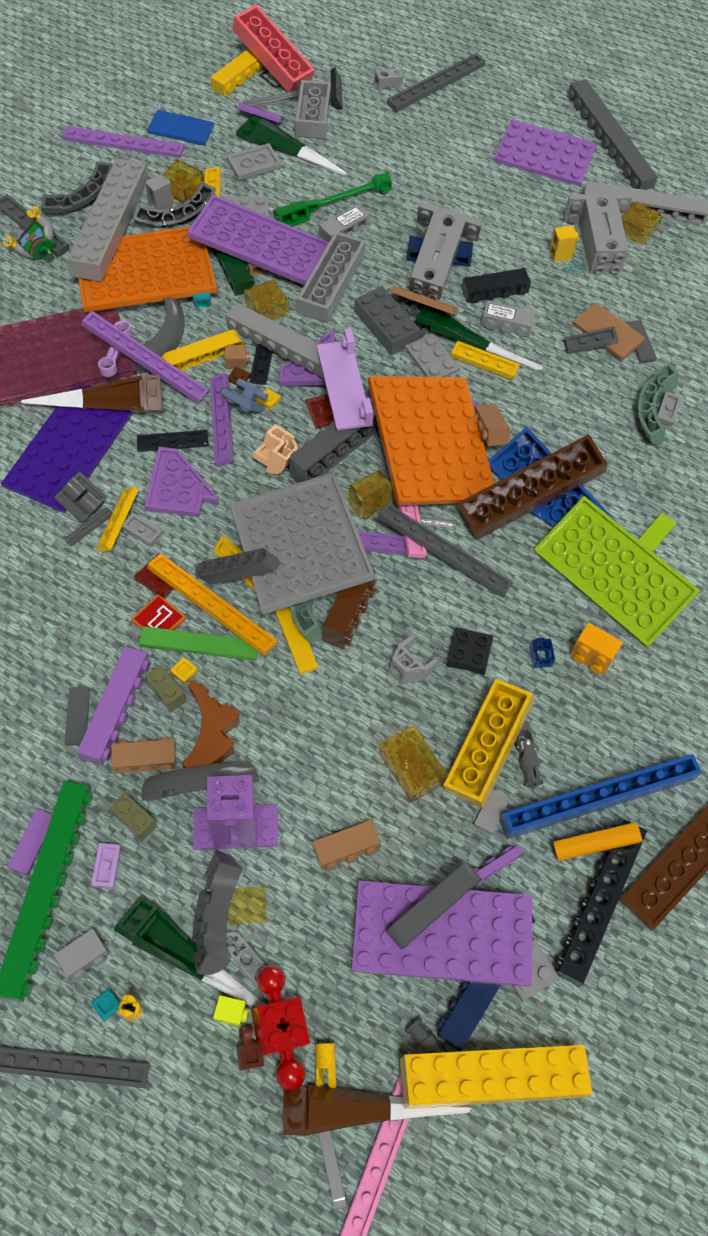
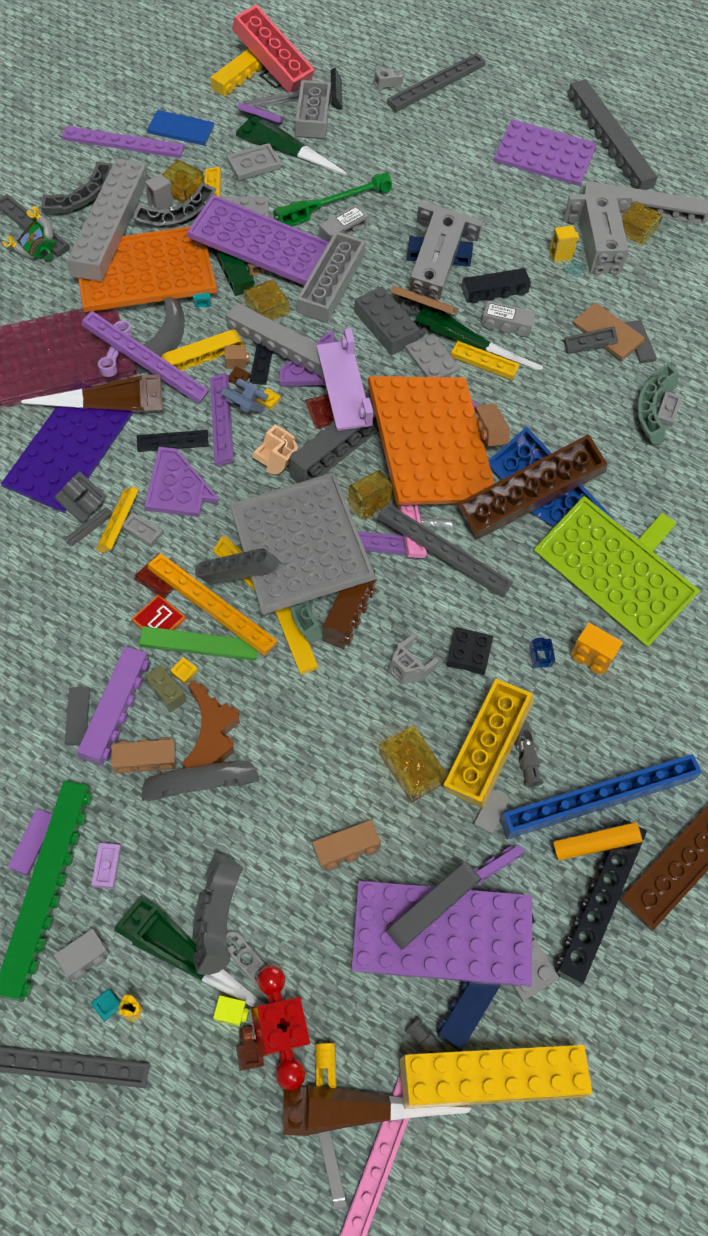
(133, 817): olive piece -> none
(233, 817): medium lavender brick -> none
(248, 906): clear yellow piece -> none

